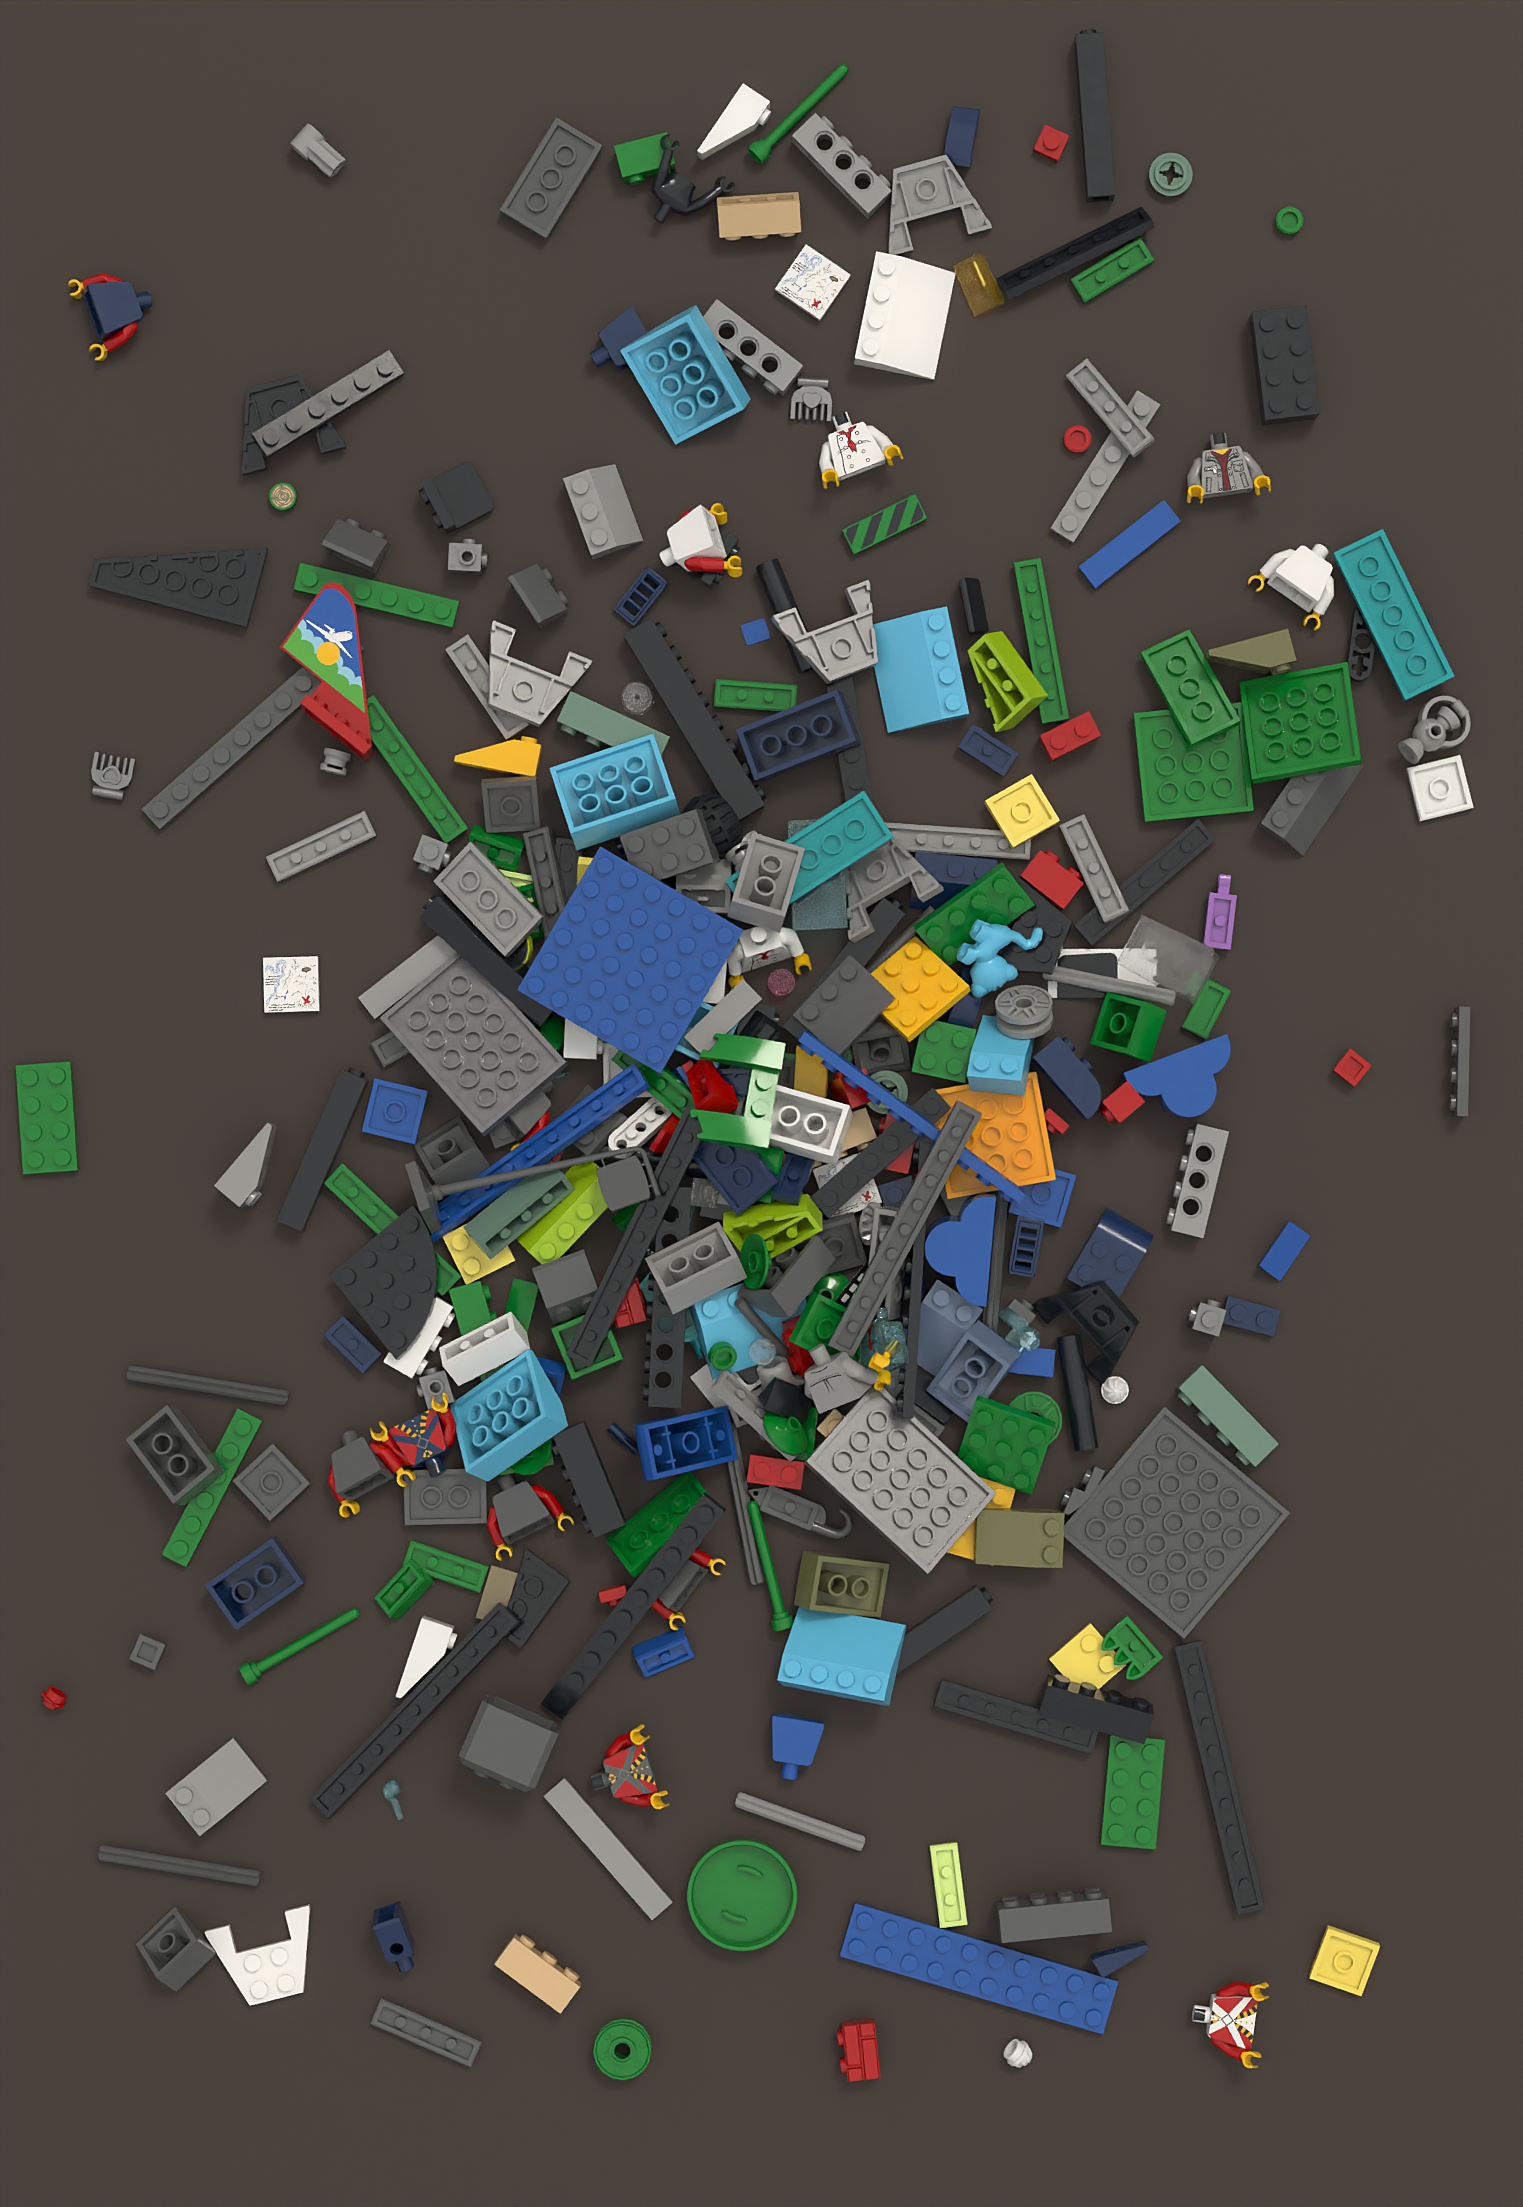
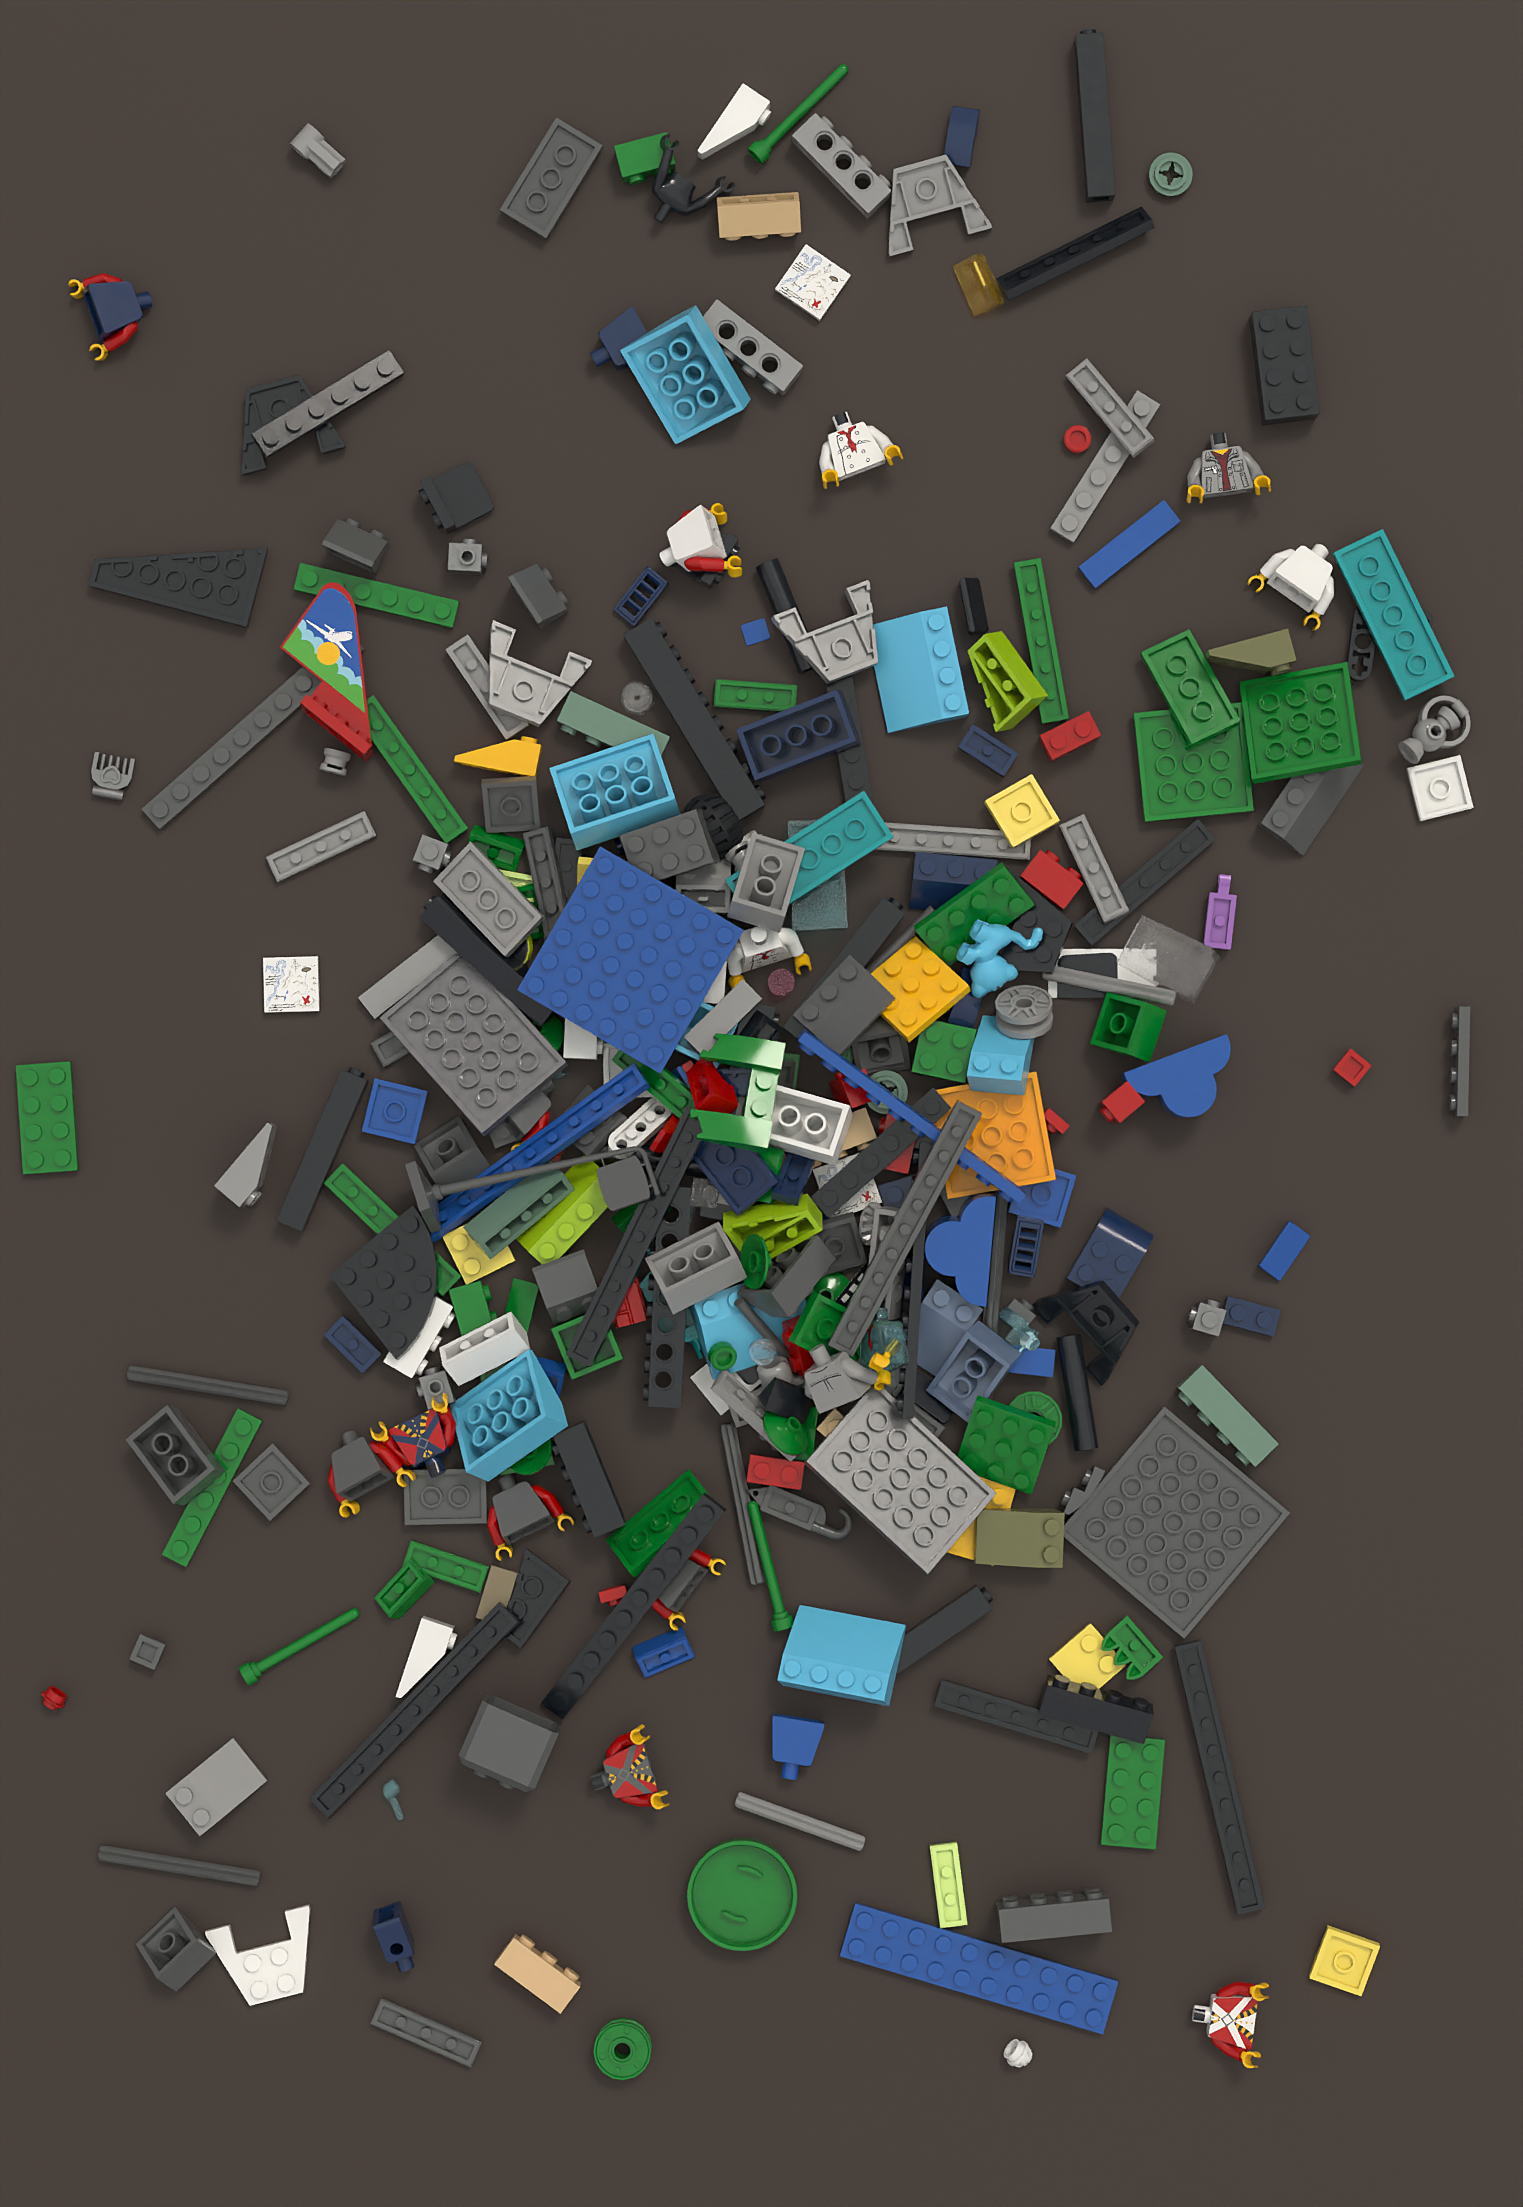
(255, 1583): dark blue brick -> none
(283, 496): tile -> none
(602, 510): light grey slope -> none
(608, 1848): light grey tile -> none
(620, 1435): dark blue pin -> none
(685, 1442): blue brick -> none
(810, 1074): yellow slope -> none
(811, 395): flat silver piece -> none
(841, 1584): olive slope -> none
(860, 2049): red brick -> none
(877, 877): light grey wing -> none
(884, 524): tile -> none
(904, 316): white slope -> none
(1051, 143): red plate -> none
(1069, 1076): dark blue brick -> none
(1112, 270): green tile -> none
(1114, 1390): white plate -> none
(1115, 1958): dark blue slope -> none
(1206, 1009): green tile -> none
(1215, 1141): light grey brick -> none
(1289, 221): green tile -> none

